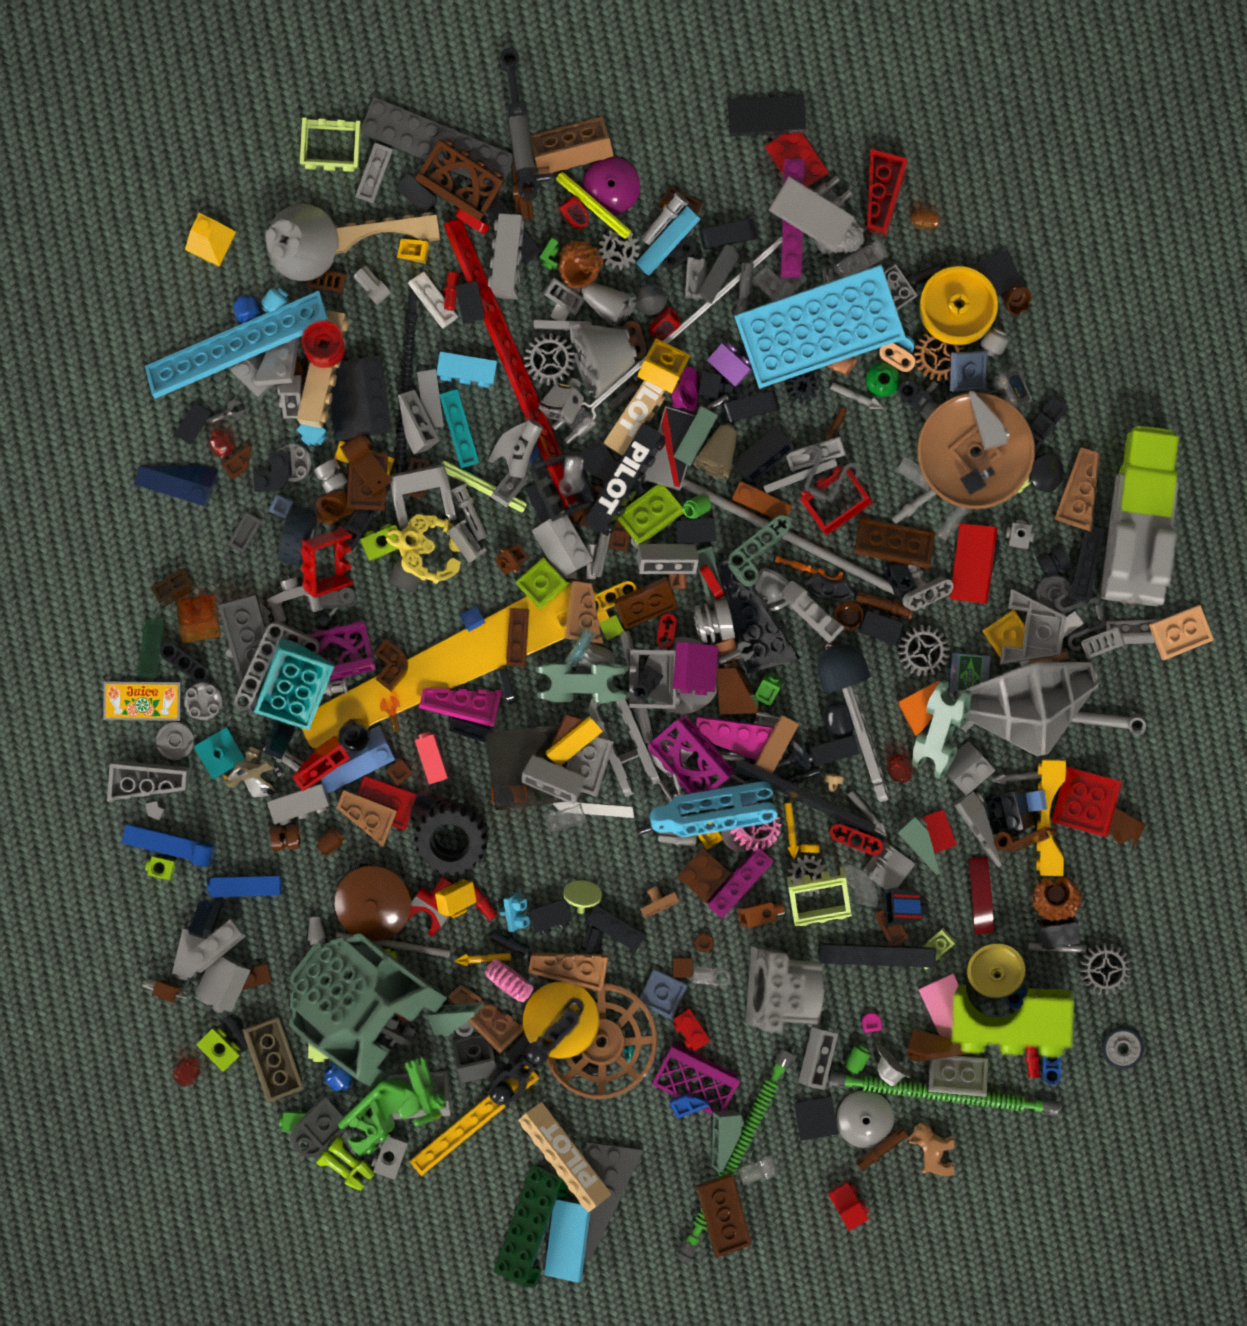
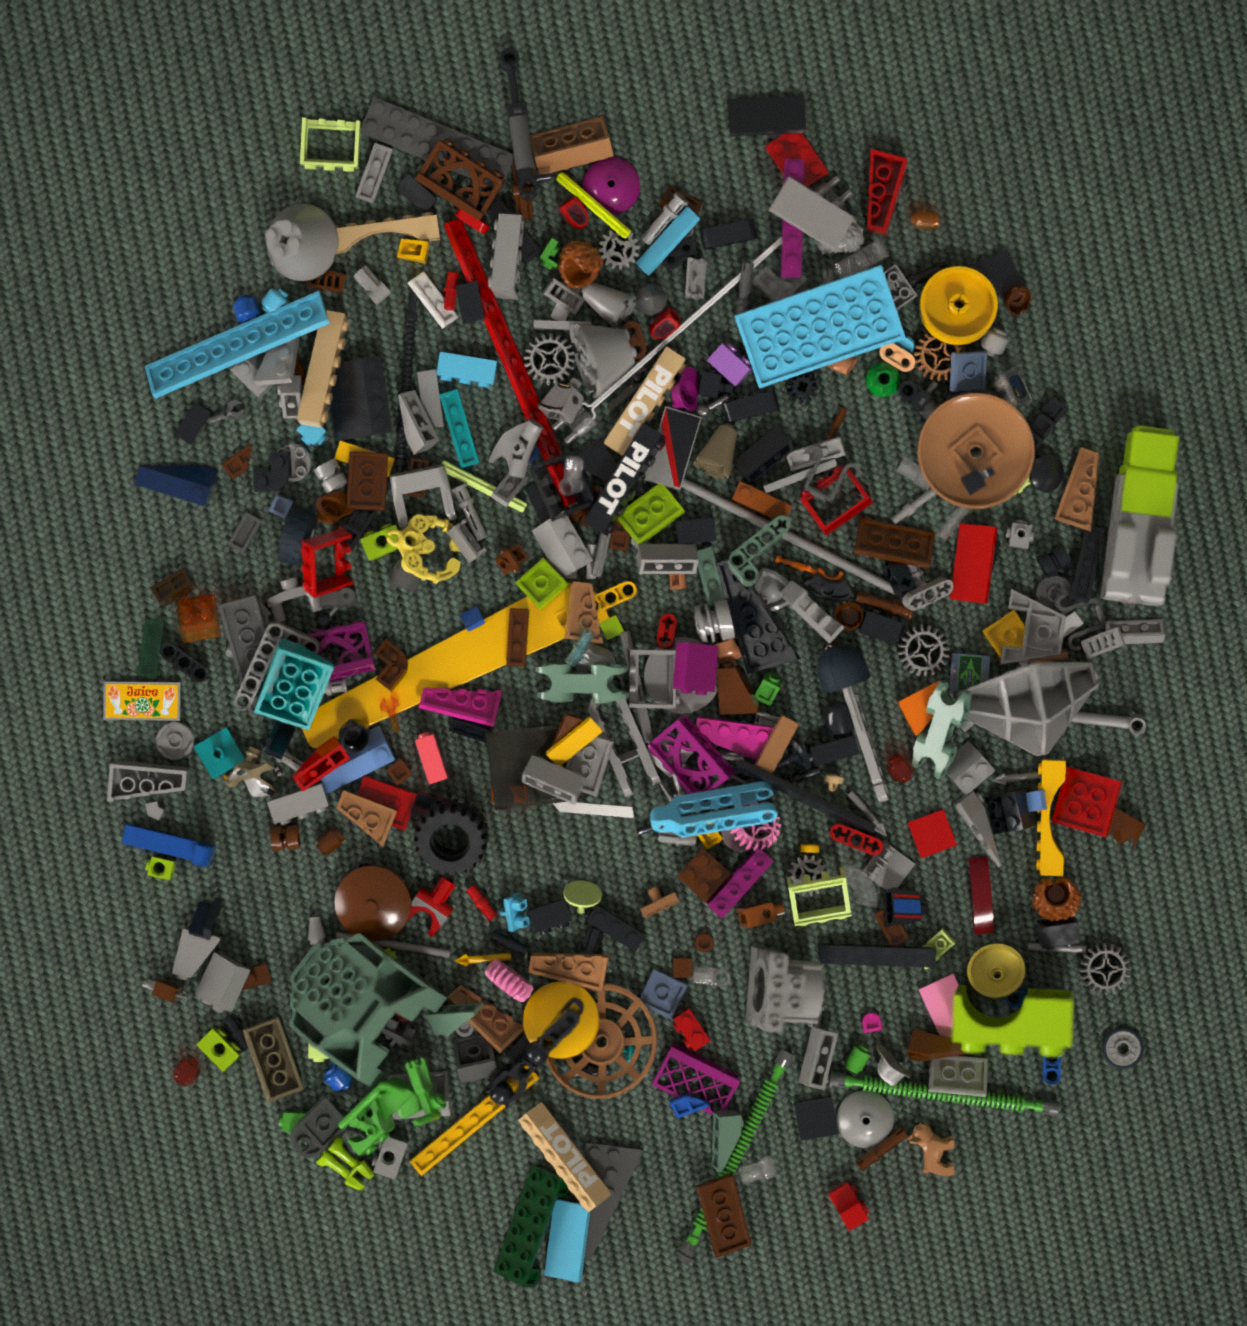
(203, 701): light grey dish -> none
(209, 239): yellow slope -> none
(215, 946): light grey brick -> none
(221, 443): clear red head -> none
(245, 886): blue brick -> none
(323, 333): red wheel -> none
(365, 463): reddish brown door -> none
(455, 898): yellow piece -> none
(507, 685): black tile -> none
(565, 818): clear tile -> none
(645, 603): reddish brown tile -> none
(647, 682): black piece -> none
(663, 365): yellow slope -> none
(695, 436): sand green tile -> none
(697, 506): bright green brick -> none
(711, 581): red beam -> none
(718, 273): dark grey tile -> none
(737, 653): dark grey bar -> none
(793, 847): yellow piece -> none
(872, 403): light grey piece -> none
(919, 840): sand green slope -> none
(989, 426): light grey slope -> none
(1012, 843): reddish brown door -> none
(1032, 1061): red pin -> none
(1181, 632): light nougat tile -> none

